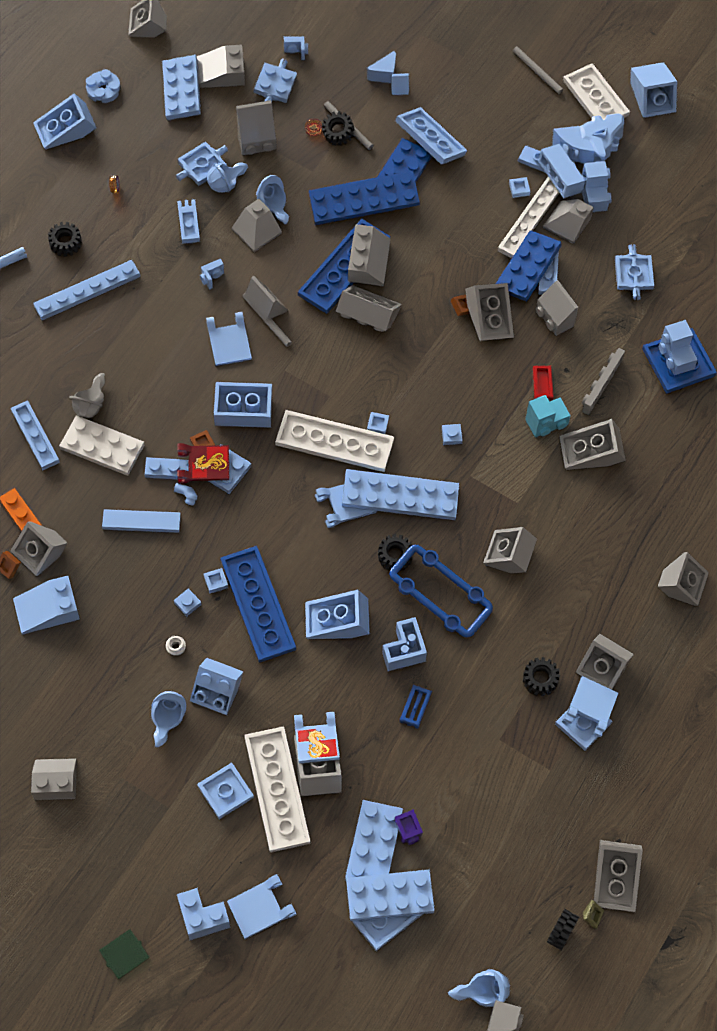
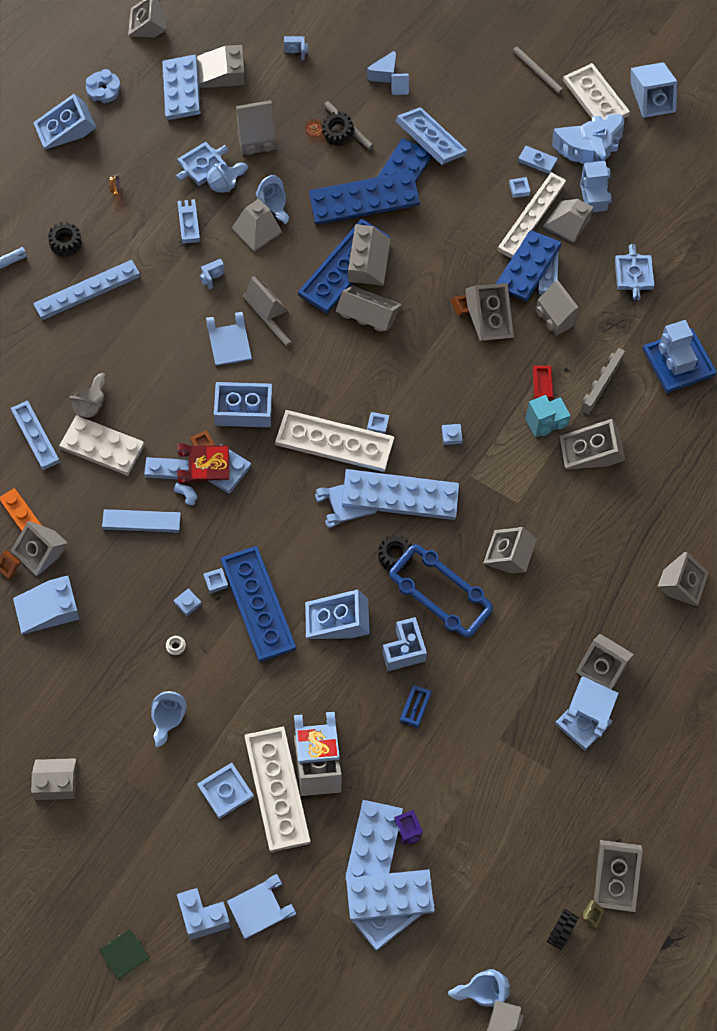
(216, 686): light blue slope -> none
(275, 82): light blue plate -> none
(550, 669): black tyre -> none
(561, 170): light blue brick -> none

